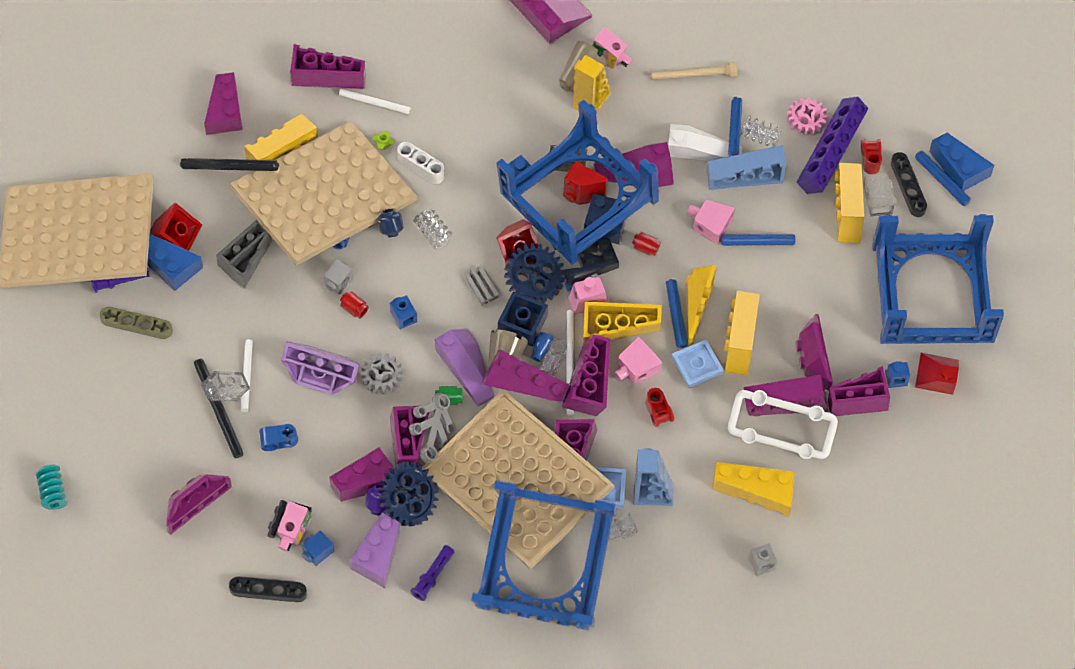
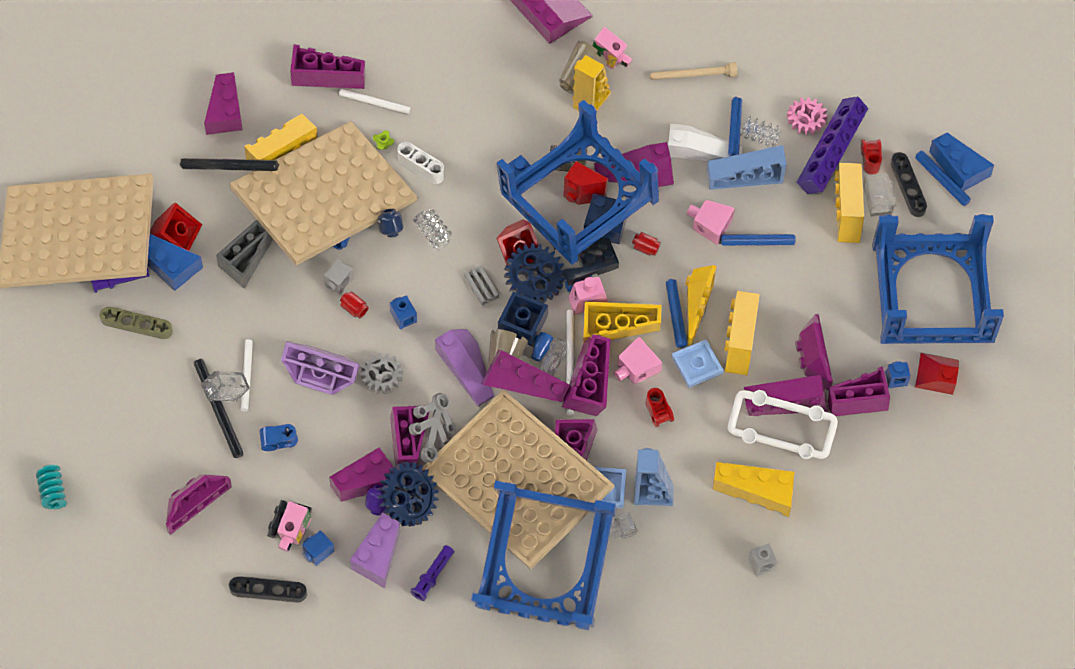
(455, 394): green brick -> none

